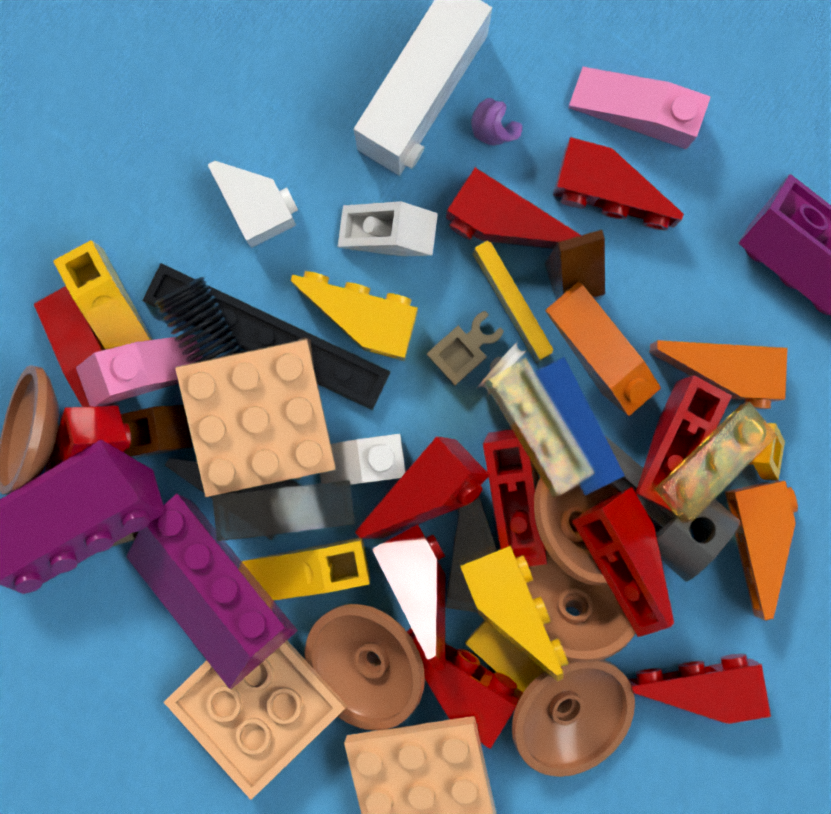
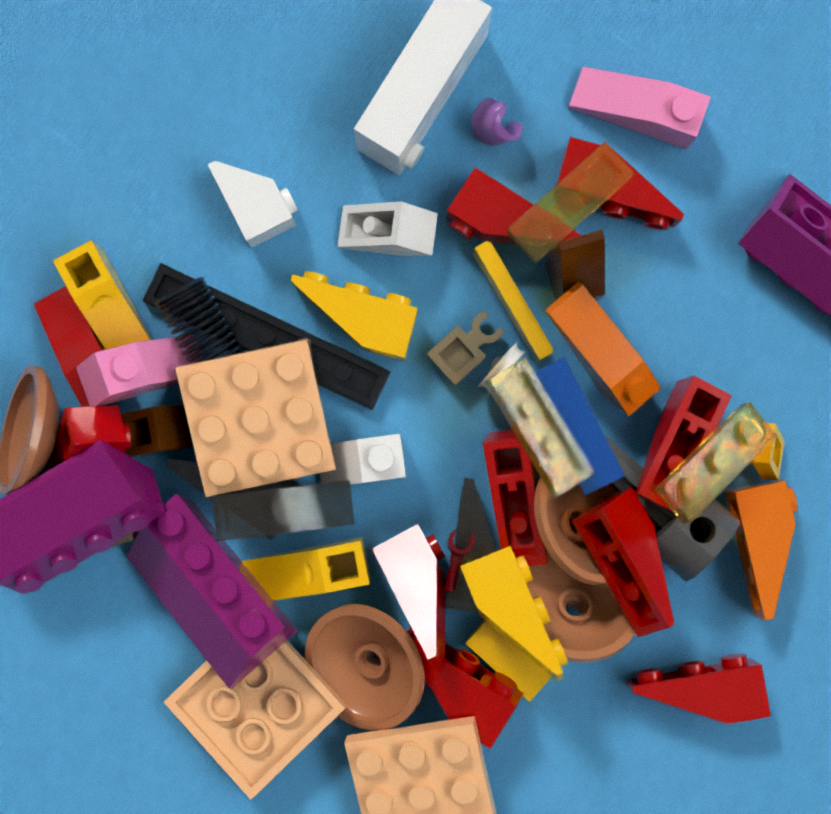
(435, 484): red slope -> none
(456, 560): none -> dark red hand
(570, 202): none -> clear yellow plate
(573, 721): nougat dish -> none
(740, 370): orange slope -> none

